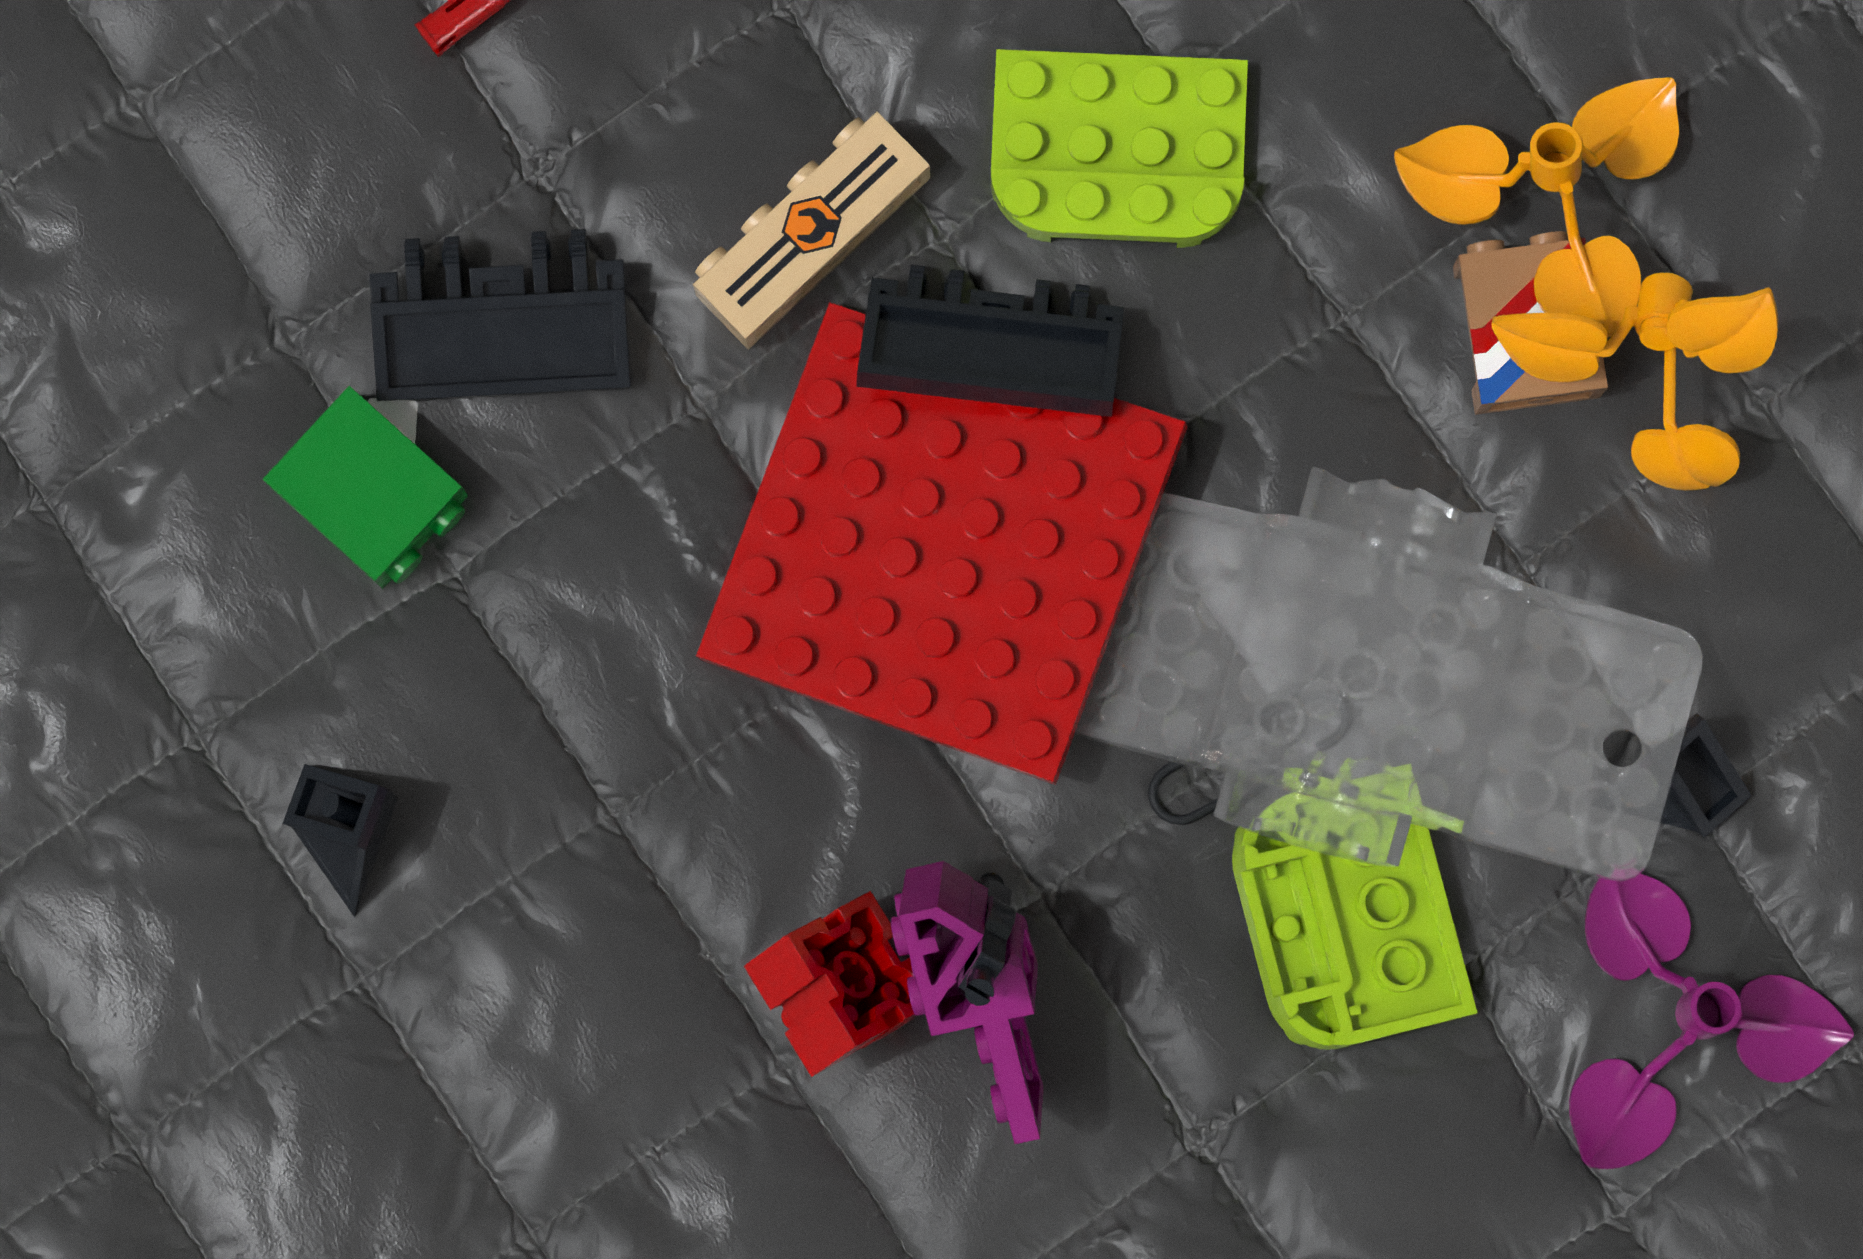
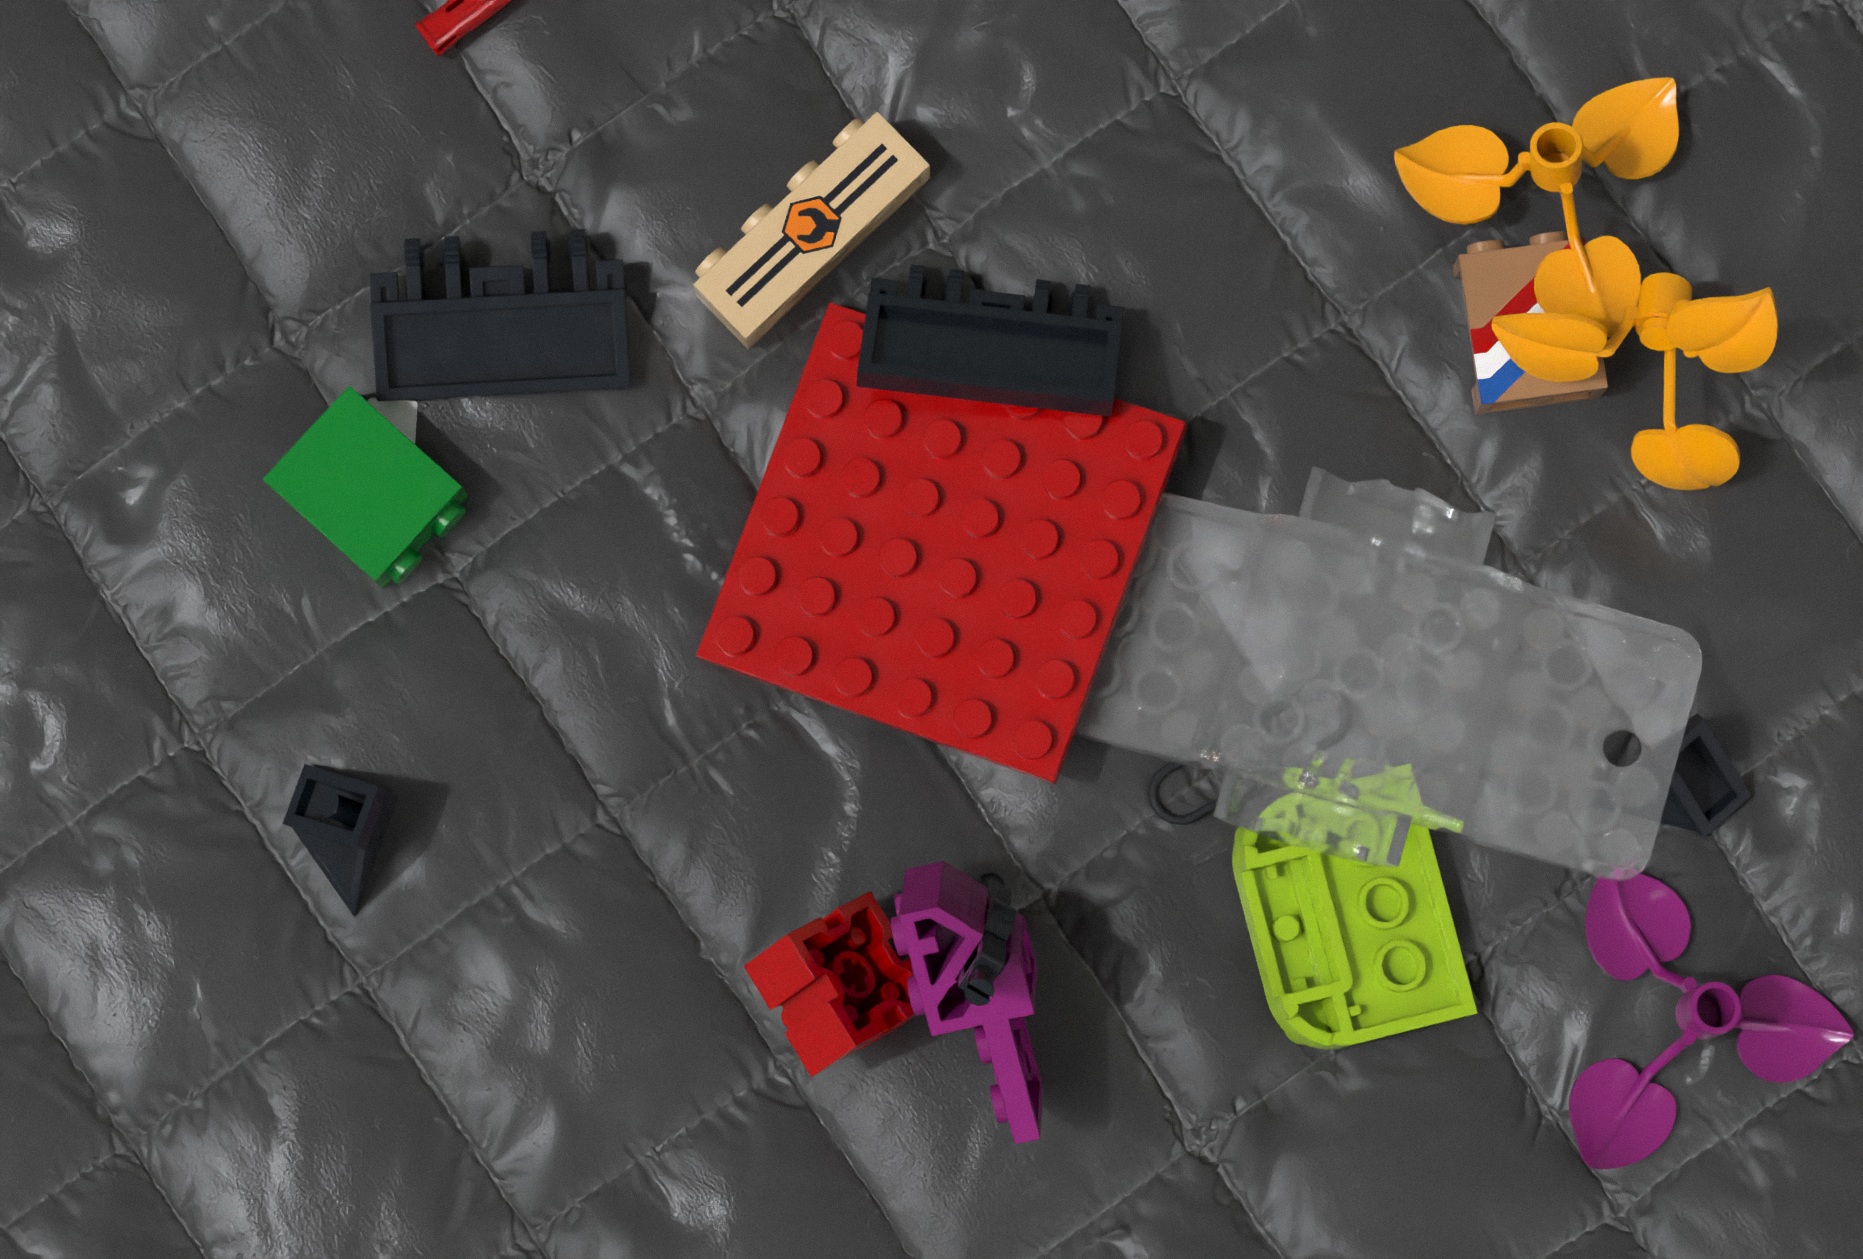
(1118, 145): lime plate -> none

